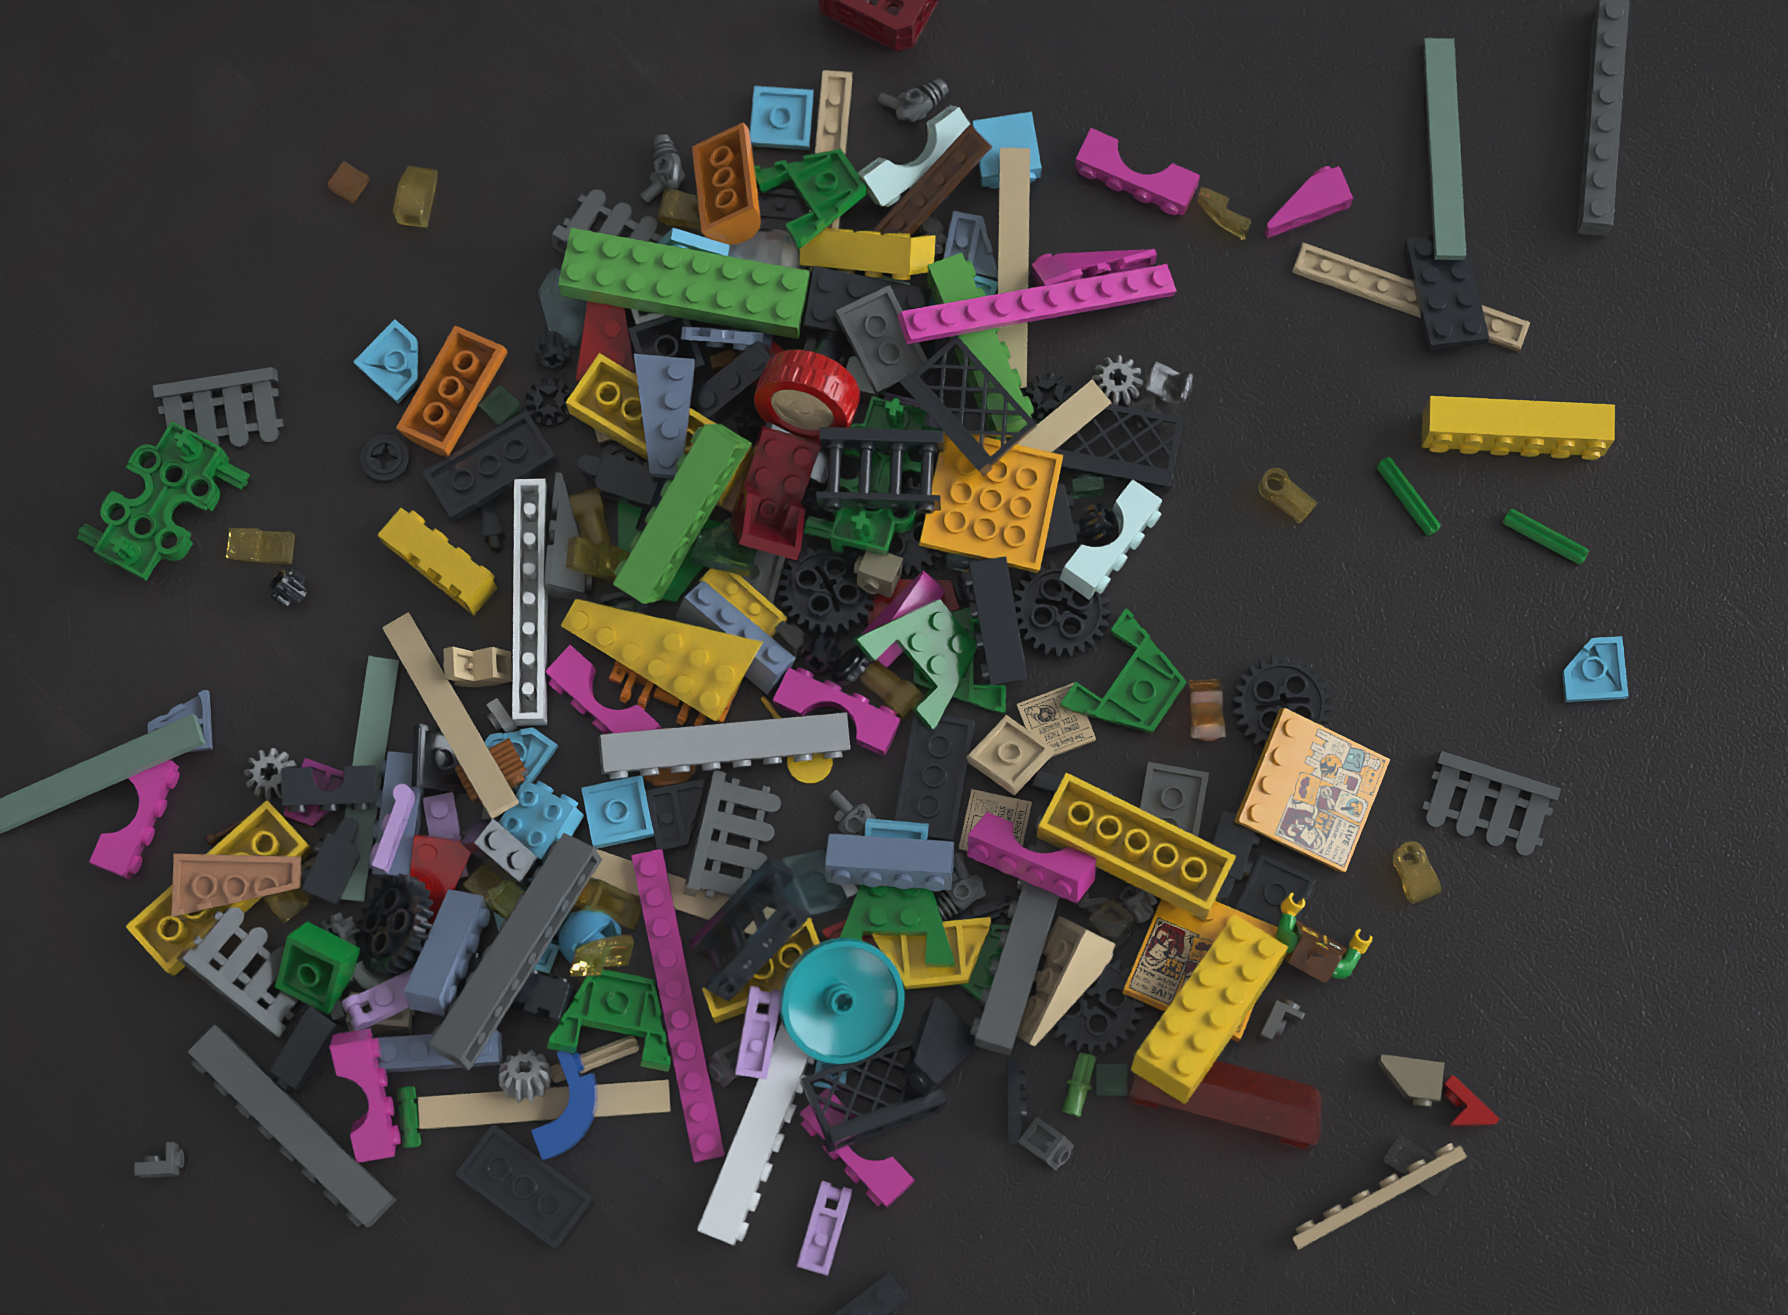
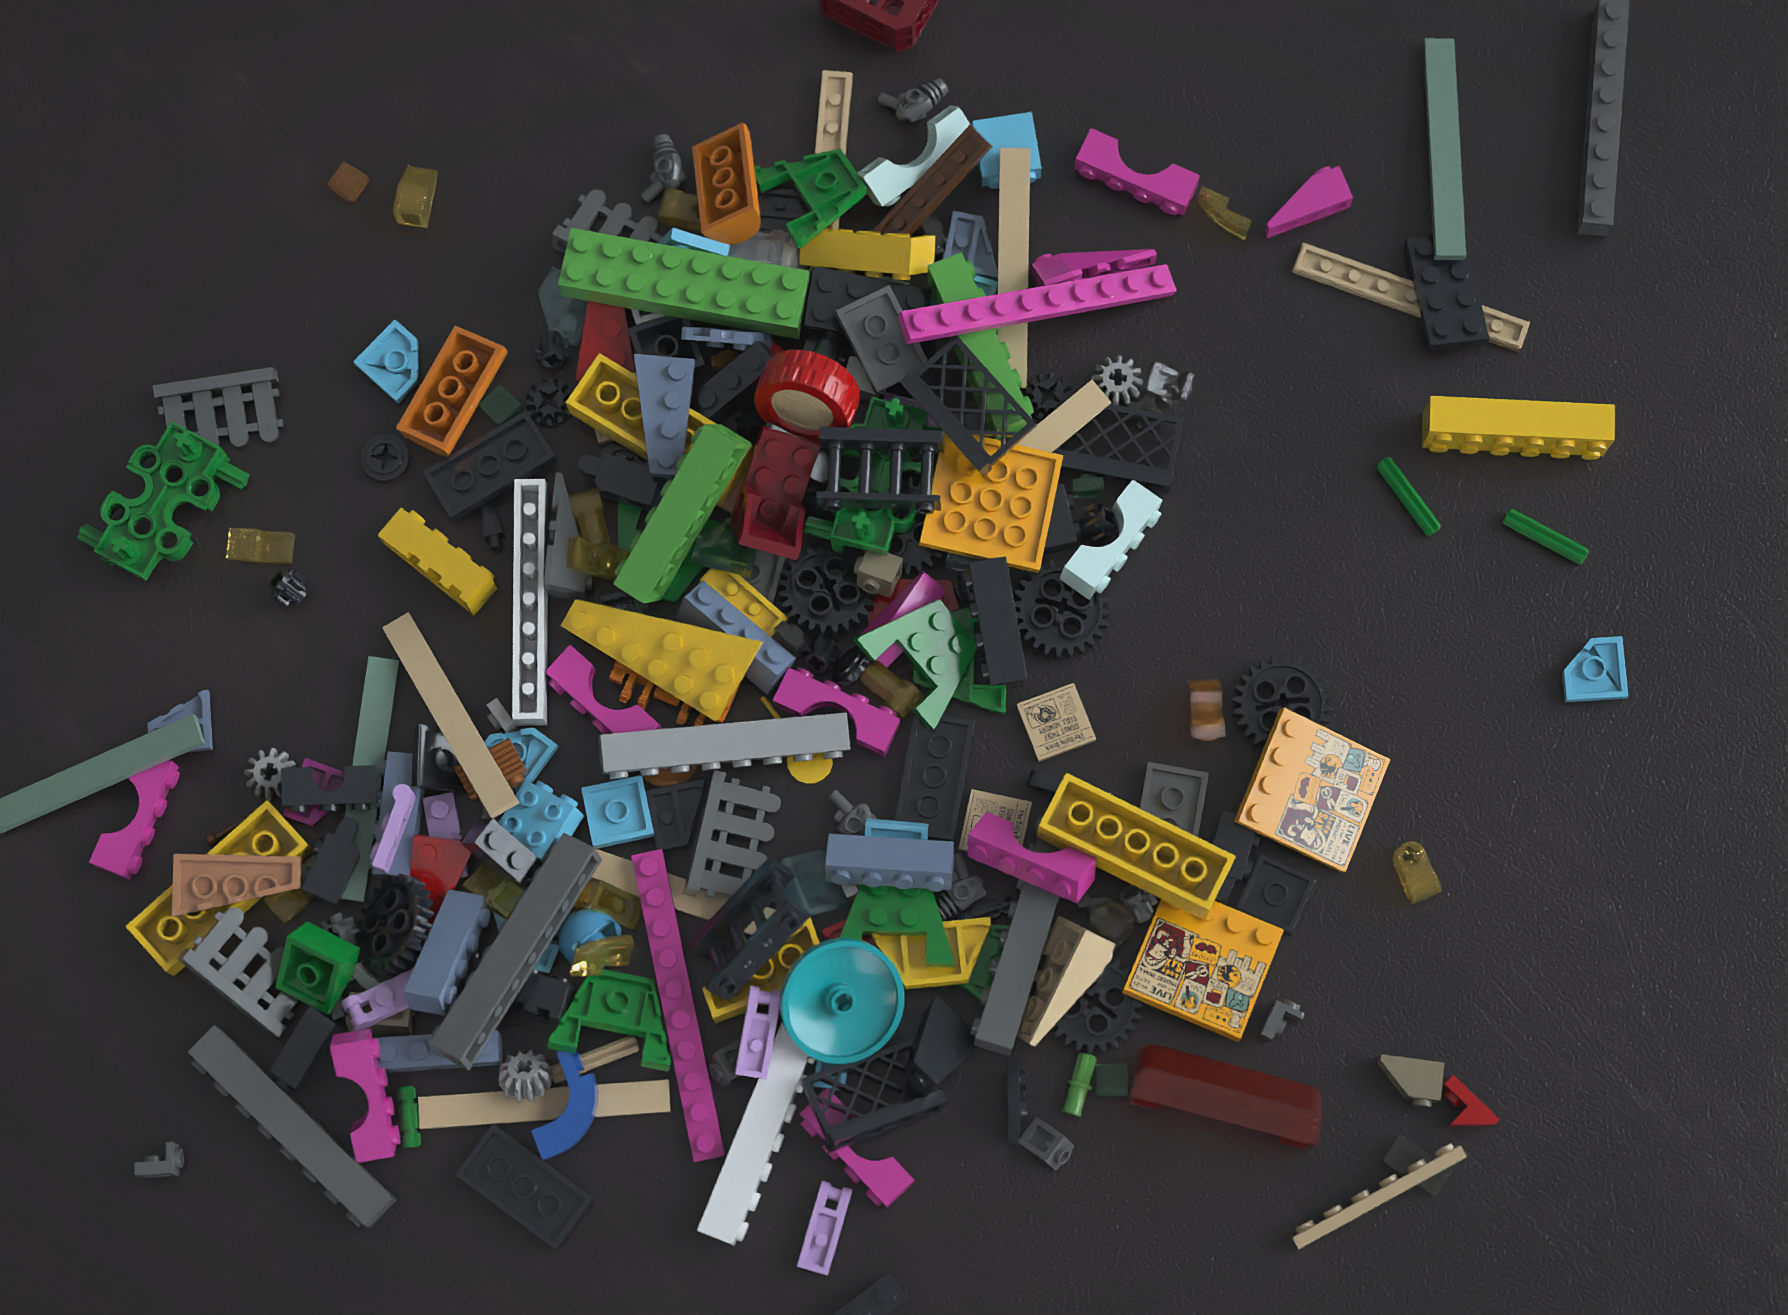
(478, 667): tan brick -> none
(781, 118): medium azure plate -> none
(1010, 755): tan tile -> none
(1140, 691): green wing -> none
(1209, 1008): yellow brick -> none
(1289, 497): clear yellow piece -> none
(1314, 951): torso -> none
(1504, 806): dark grey fence -> none

